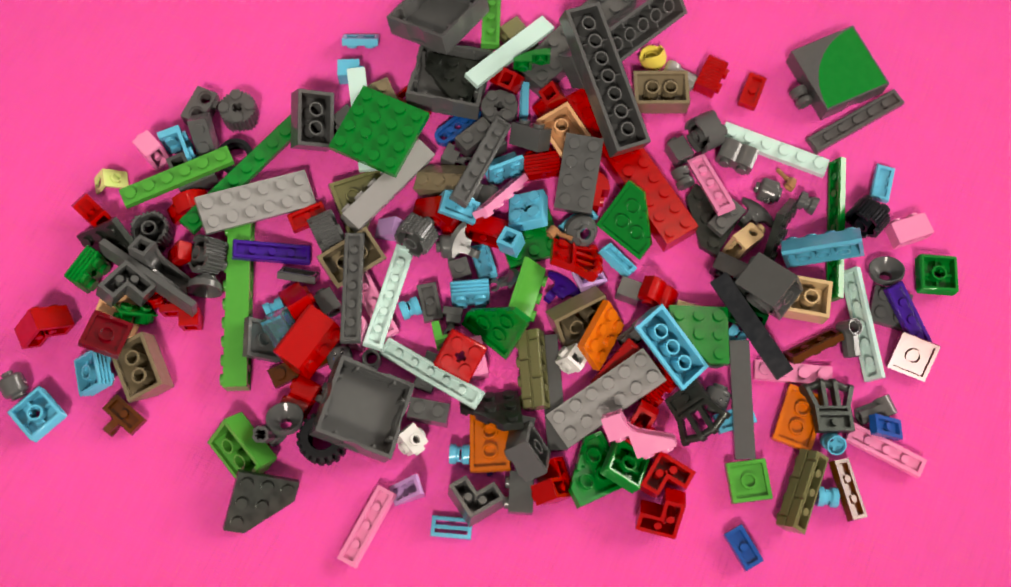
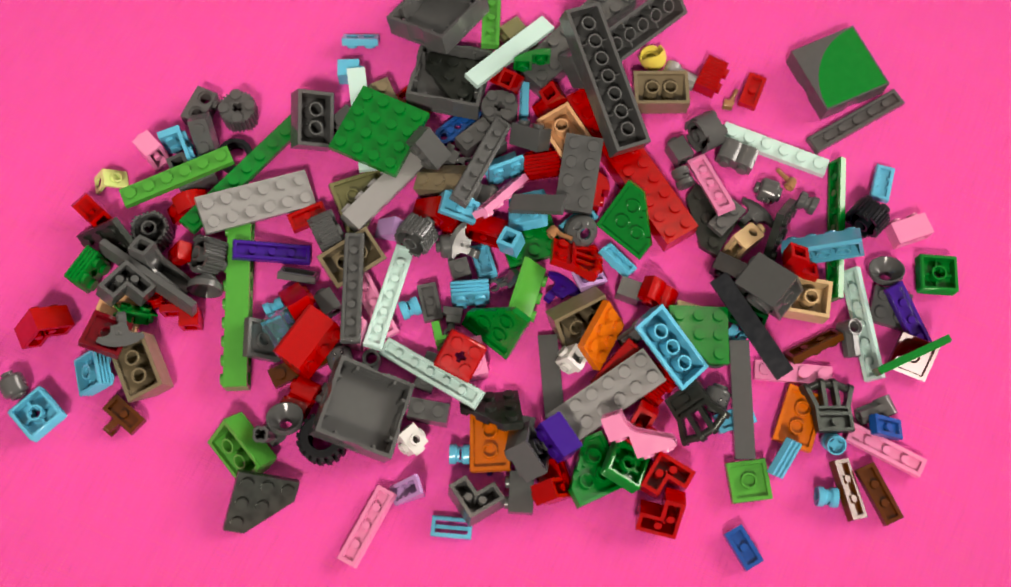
(120, 334): none -> dark grey piece
(428, 148): none -> dark grey brick
(533, 371): olive brick -> none
(537, 204): none -> dark grey tile
(558, 437): none -> dark purple slope
(728, 103): none -> medium nougat hand
(784, 457): none -> medium azure tile
(797, 260): none -> red brick
(801, 97): dark grey wheel -> none
(802, 491): olive brick -> none
(878, 494): none -> reddish brown plate
(912, 355): none -> green tile

